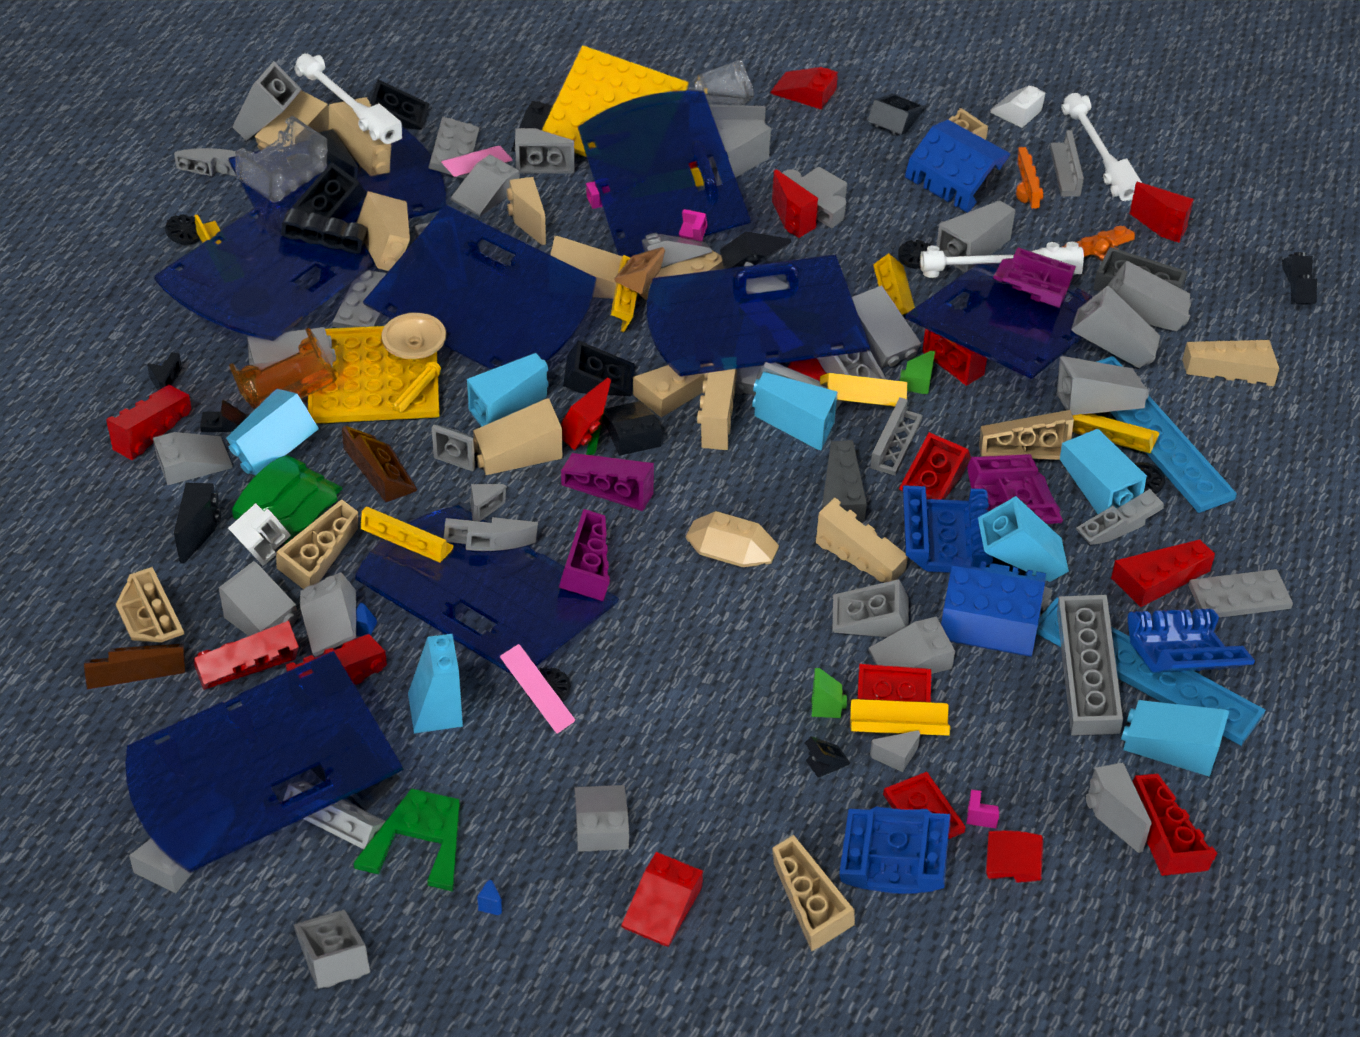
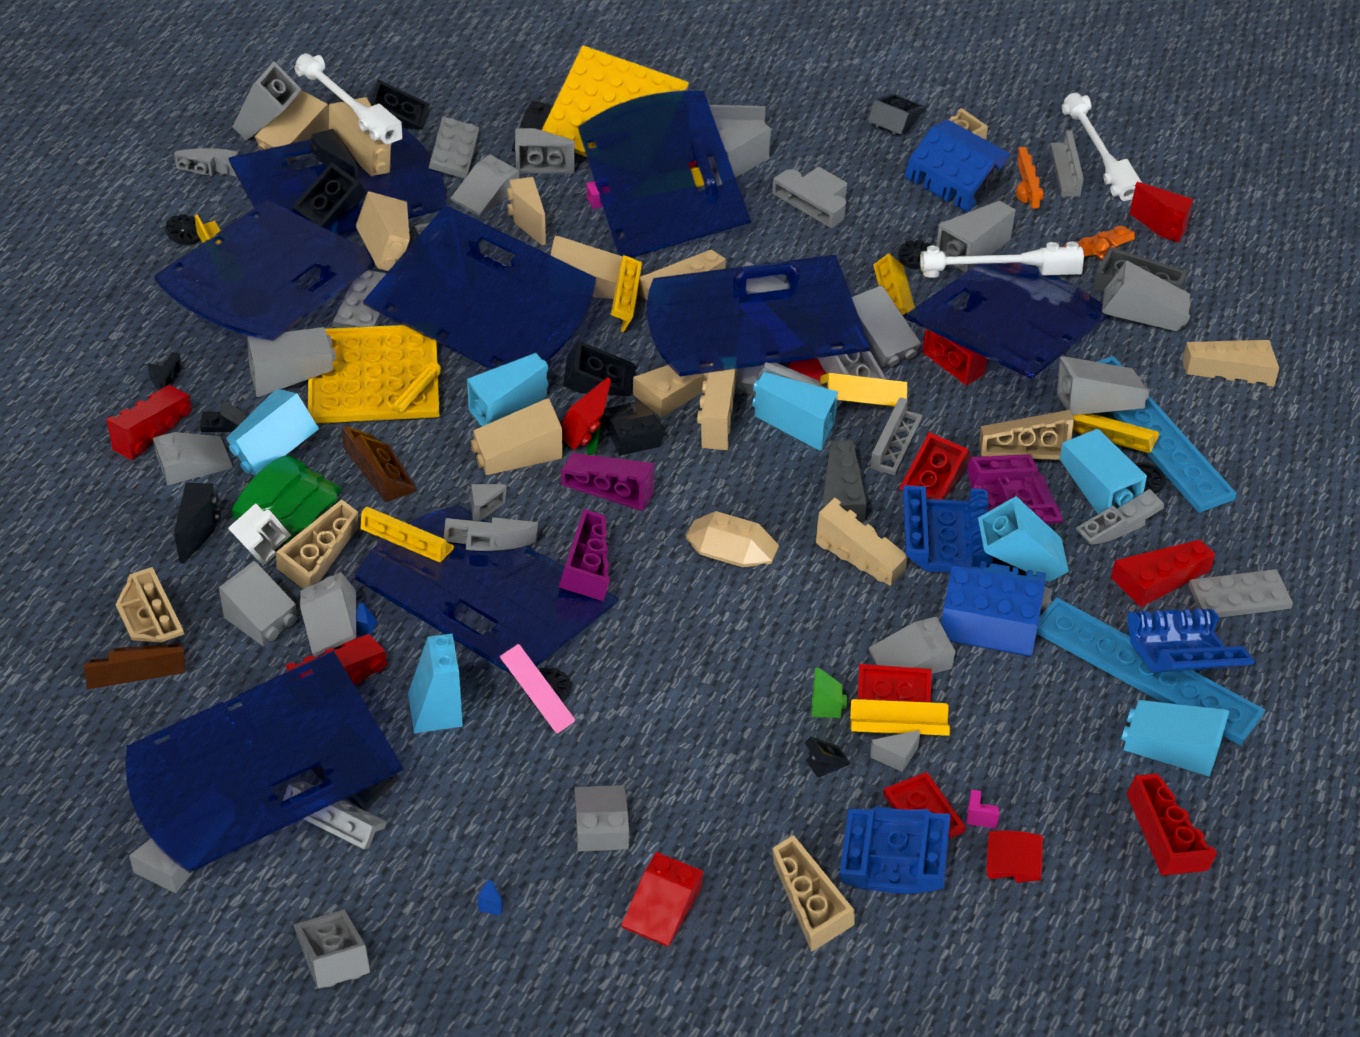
(246, 656): wedge -> none
(284, 164): clear windscreen -> none
(299, 373): clear orange windscreen -> none
(319, 230): black brick -> none
(413, 336): tan dish -> none
(421, 817): green wing -> none
(453, 447): light grey slope -> none
(464, 164): bright pink sticker -> none
(641, 270): medium nougat slope -> none
(676, 248): light grey slope -> none
(693, 225): dark pink panel -> none
(726, 85): clear windscreen -> none
(751, 248): black slope -> none
(794, 205): red slope -> none
(807, 86): red slope -> none
(871, 610): light grey slope -> none
(919, 373): bright green slope -> none
(1020, 106): white slope -> none
(1037, 275): magenta slope -> none
(1089, 665): light grey brick -> none
(1116, 328): light grey slope -> none
(1119, 805): light grey slope -> none
(1299, 273): black arch -> none

